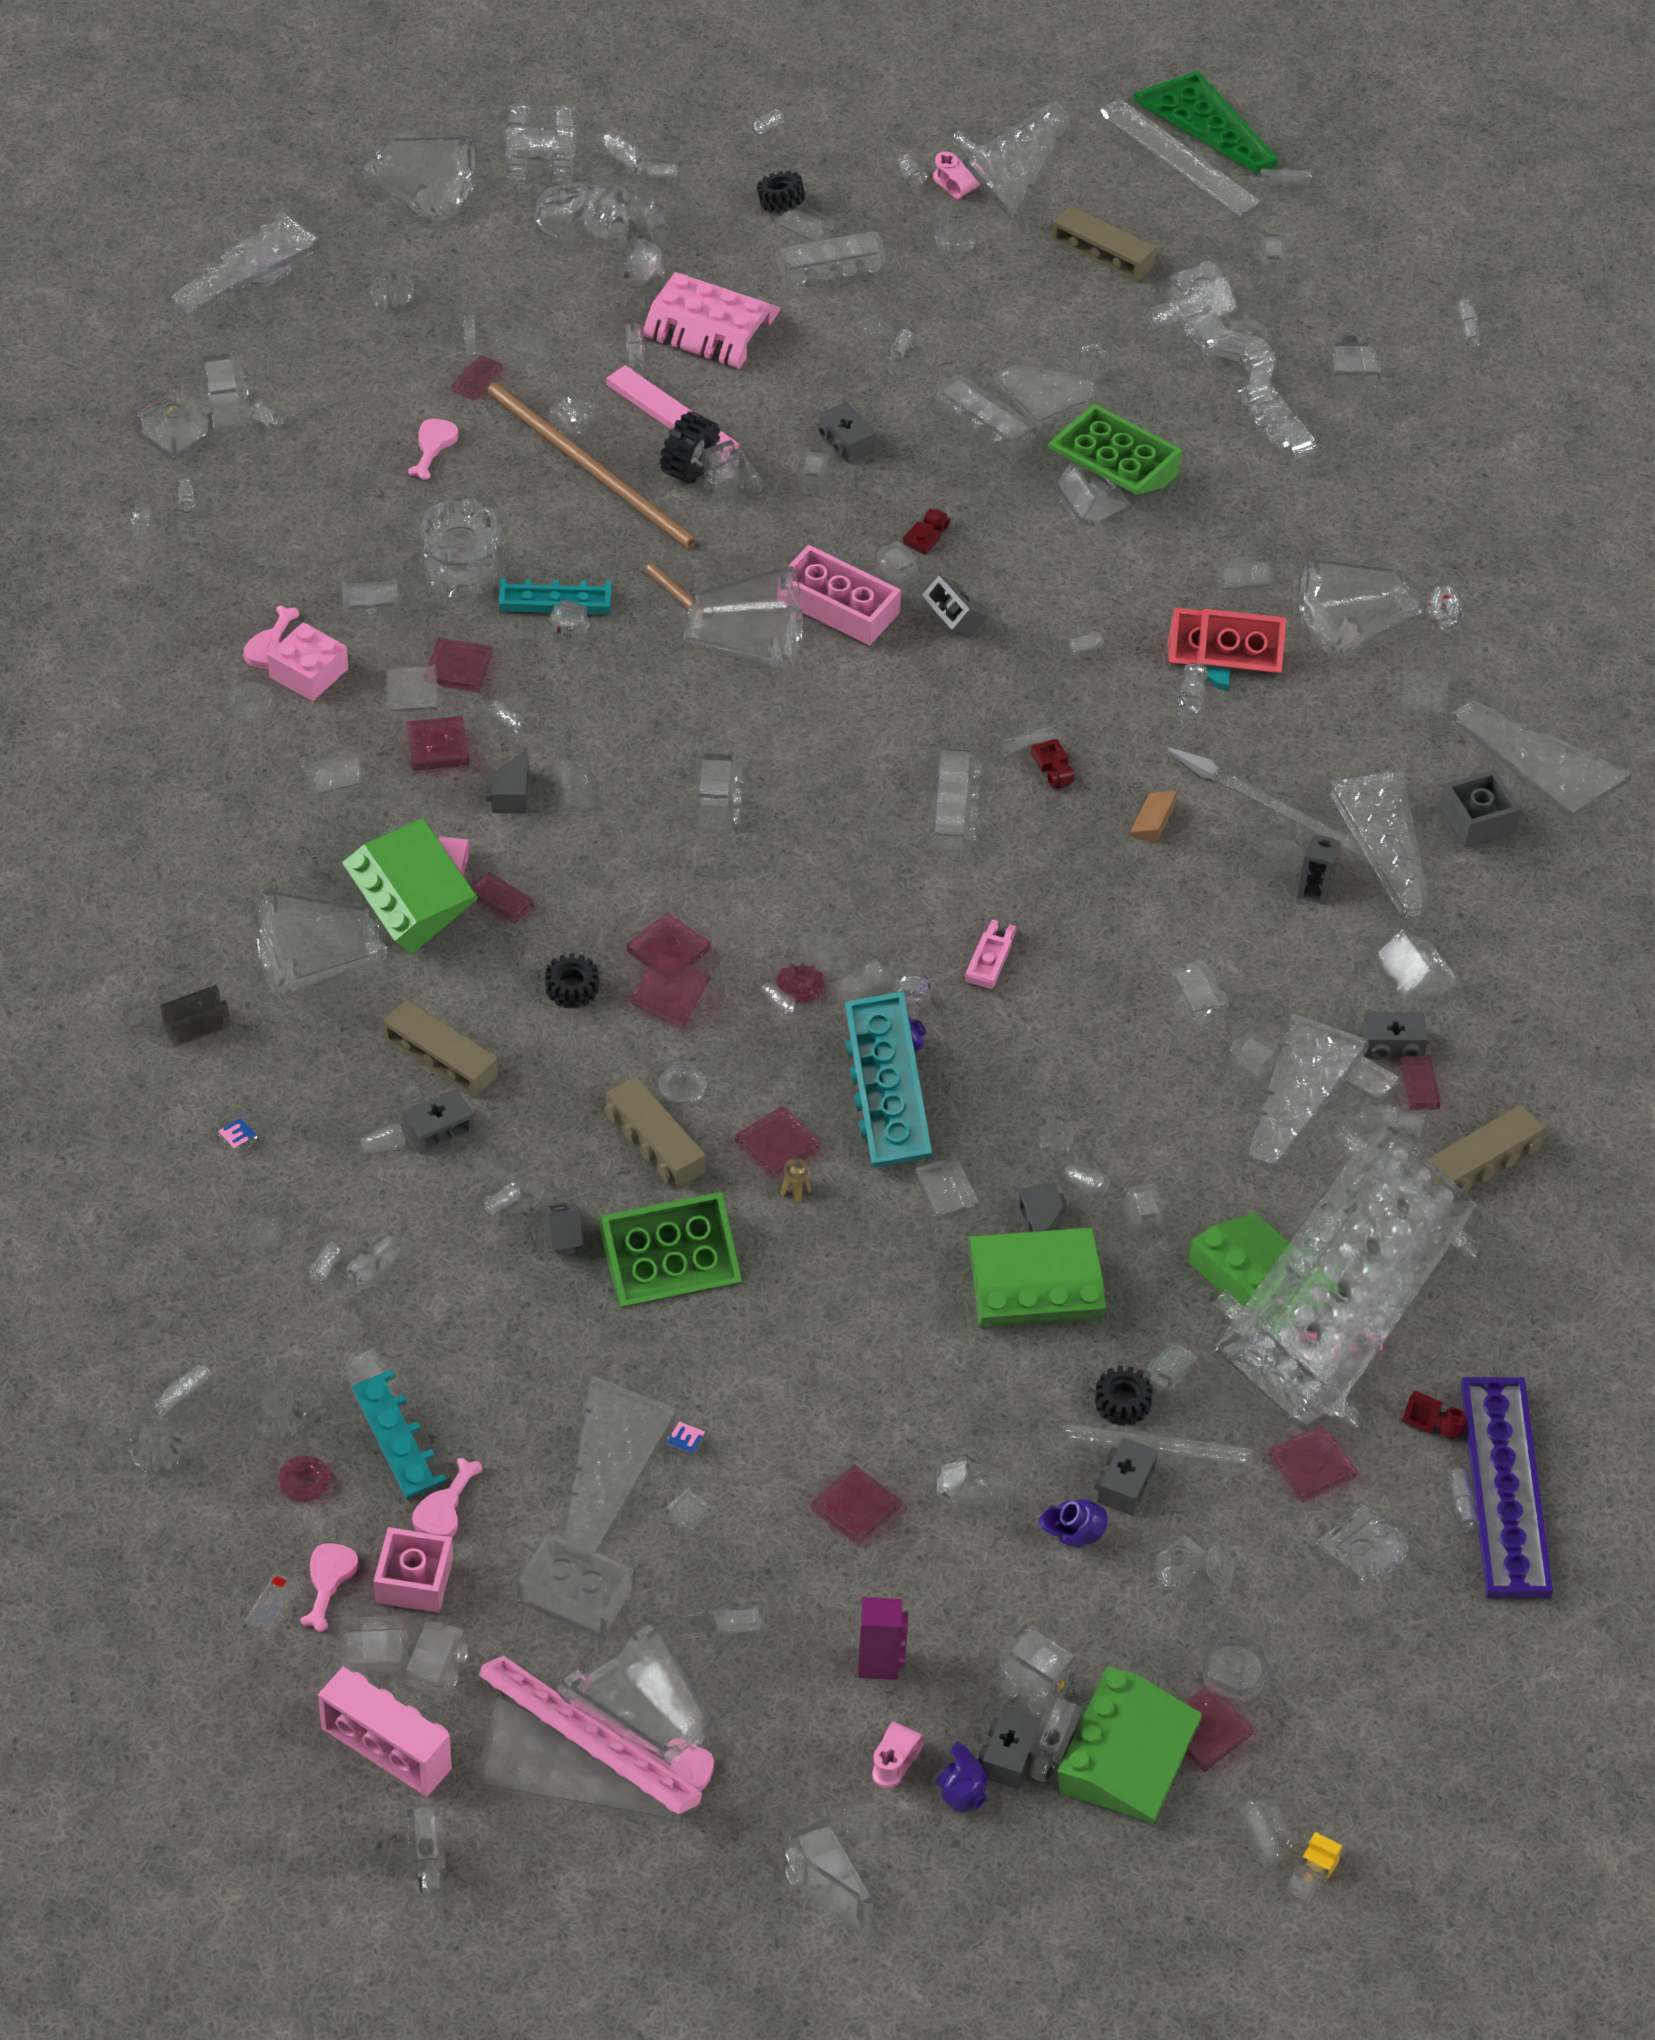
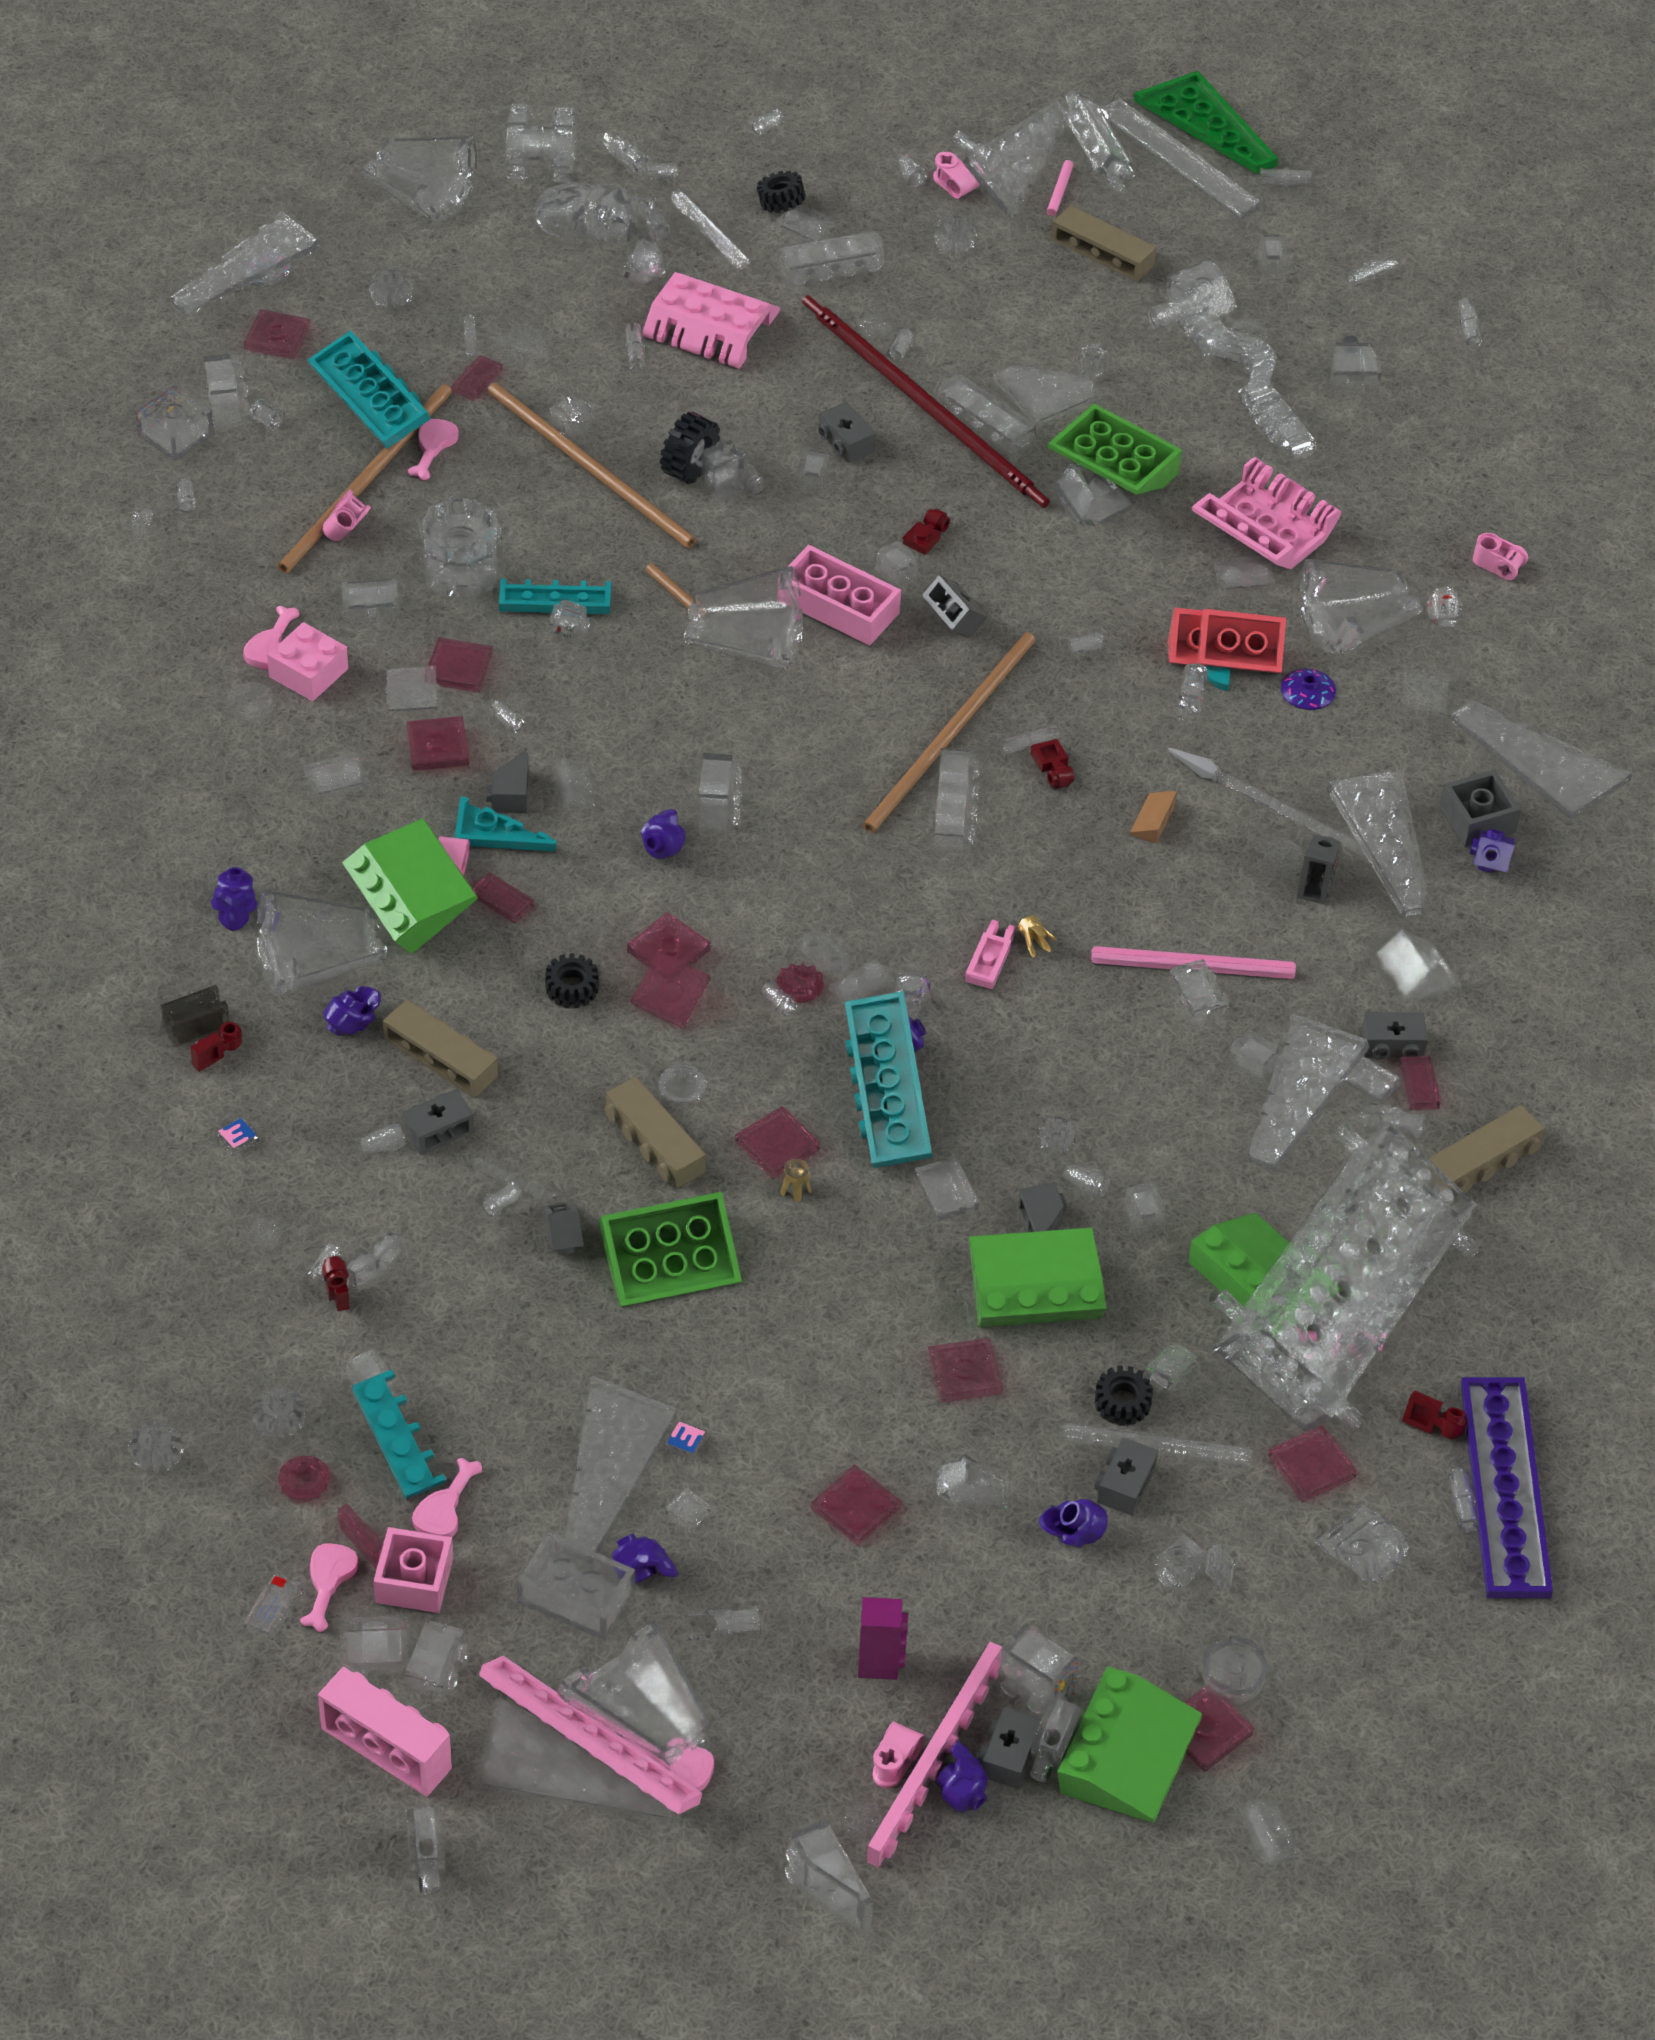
(181, 1388): clear pin -> none
(211, 1049): none -> dark red plate
(234, 898): none -> dark purple head
(277, 334): none -> clear pink tile
(335, 1275): none -> dark red plate
(345, 517): none -> bright pink piece
(352, 1010): none -> dark purple head
(359, 484): none -> medium nougat piece
(359, 1534): none -> clear pink tile
(370, 389): none -> teal plate
(495, 830): none -> teal wing
(643, 1556): none -> dark purple head
(651, 399): bright pink tile -> none
(663, 835): none -> dark purple head
(710, 230): none -> clear axle
(926, 401): none -> dark red axle
(930, 1764): none -> bright pink plate
(948, 733): none -> medium nougat piece
(965, 1370): none -> clear pink tile
(1032, 929): none -> pearl gold piece
(1060, 188): none -> bright pink bar
(1098, 139): none -> clear hinge
(1218, 964): none -> bright pink axle
(1271, 519): none -> bright pink slope
(1308, 689): none -> dark purple dish
(1314, 1868): leg -> none
(1372, 270): none -> clear pin
(1497, 555): none -> bright pink piece
(1497, 859): none -> dark purple brick

